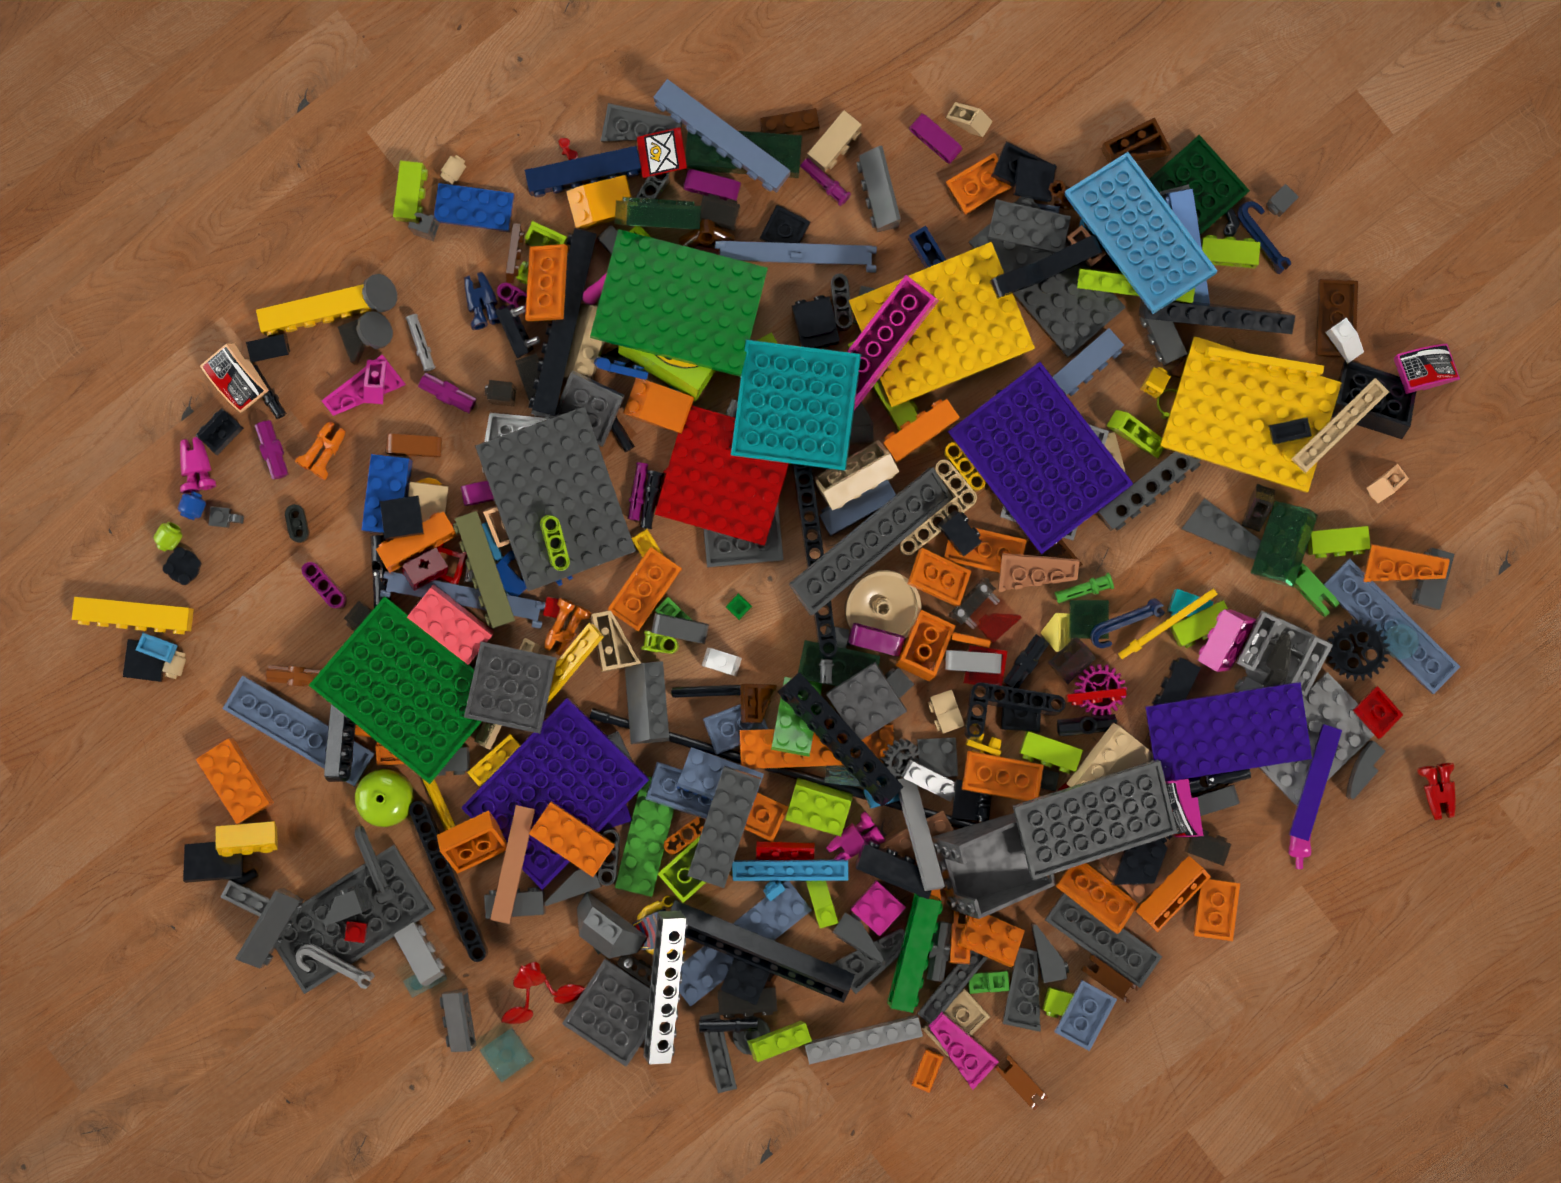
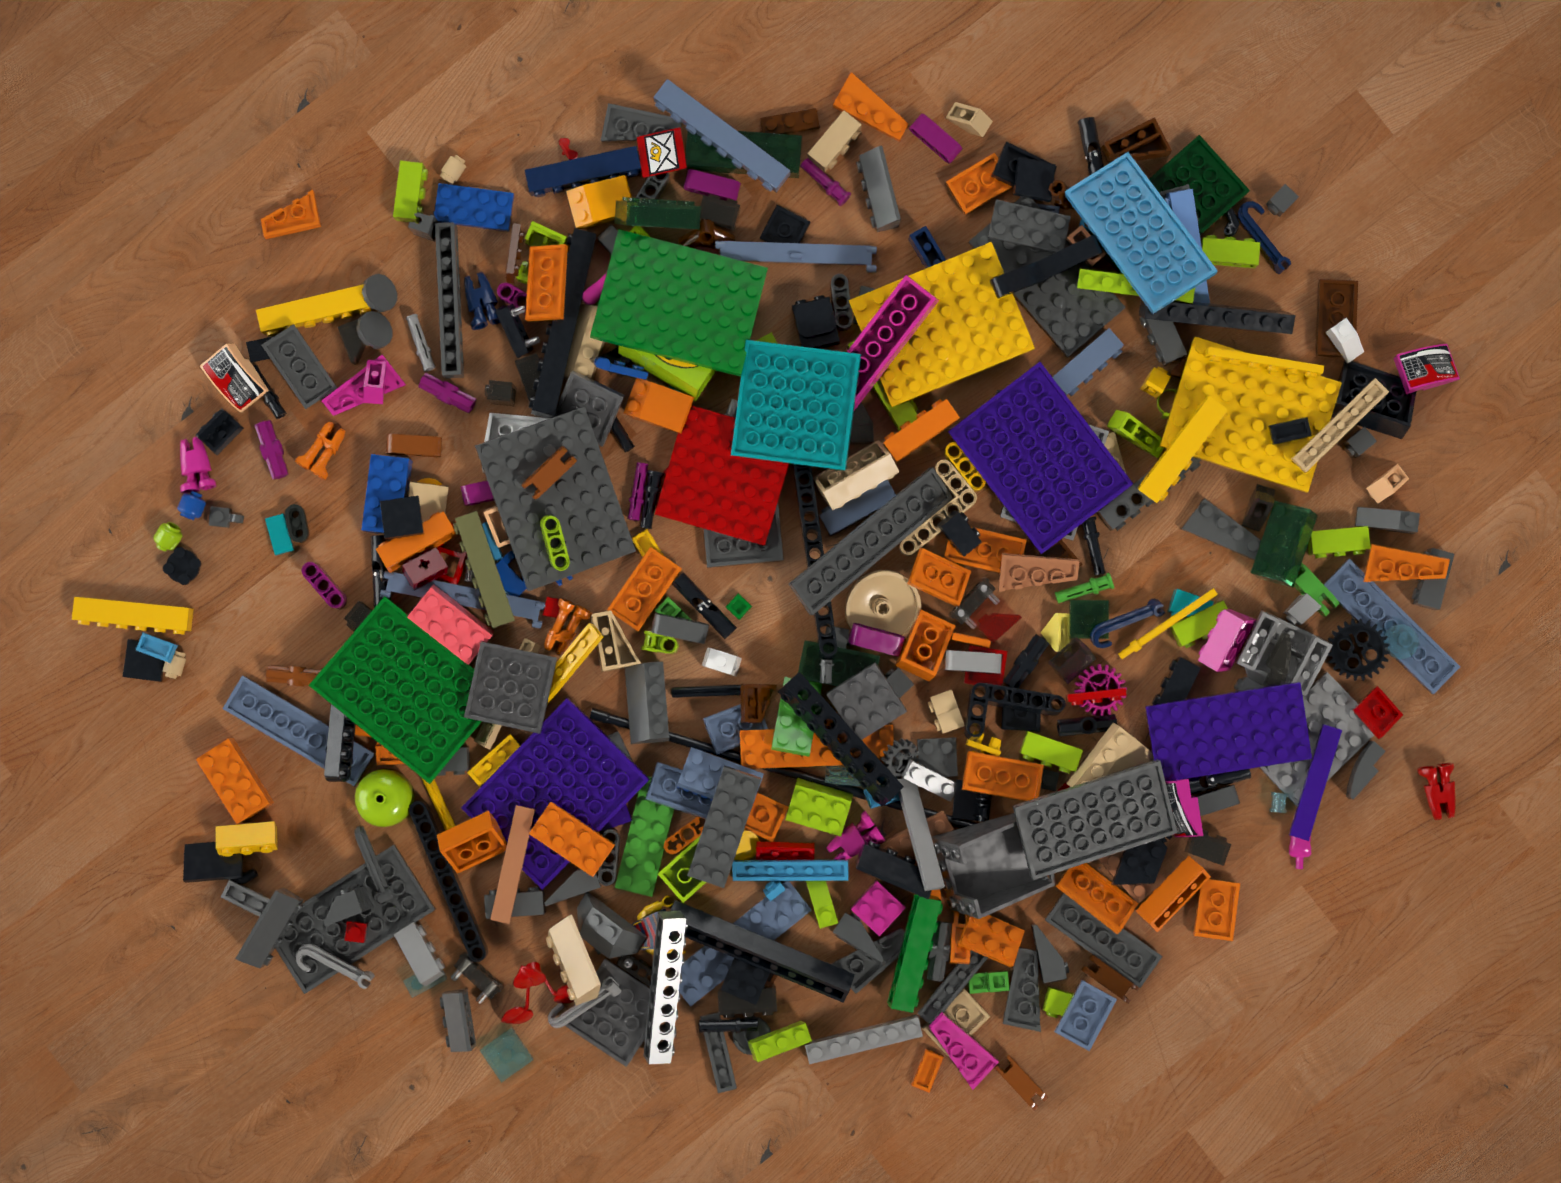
(279, 534): none -> teal tile
(294, 218): none -> orange wing
(299, 366): none -> dark grey plate
(449, 300): none -> dark grey brick
(478, 976): none -> clear smoke piece
(549, 472): none -> dark orange piece
(574, 961): none -> tan slope
(609, 987): none -> light grey piece
(706, 608): none -> black piece
(747, 846): none -> yellow piece
(869, 108): none -> orange wing
(1090, 138): none -> black piece
(1091, 536): none -> black pin
(1182, 449): none -> yellow brick
(1278, 802): none -> clear light blue bush
(1301, 609): none -> light grey slope
(1359, 442): none -> dark grey brick
(1388, 520): none -> dark grey slope

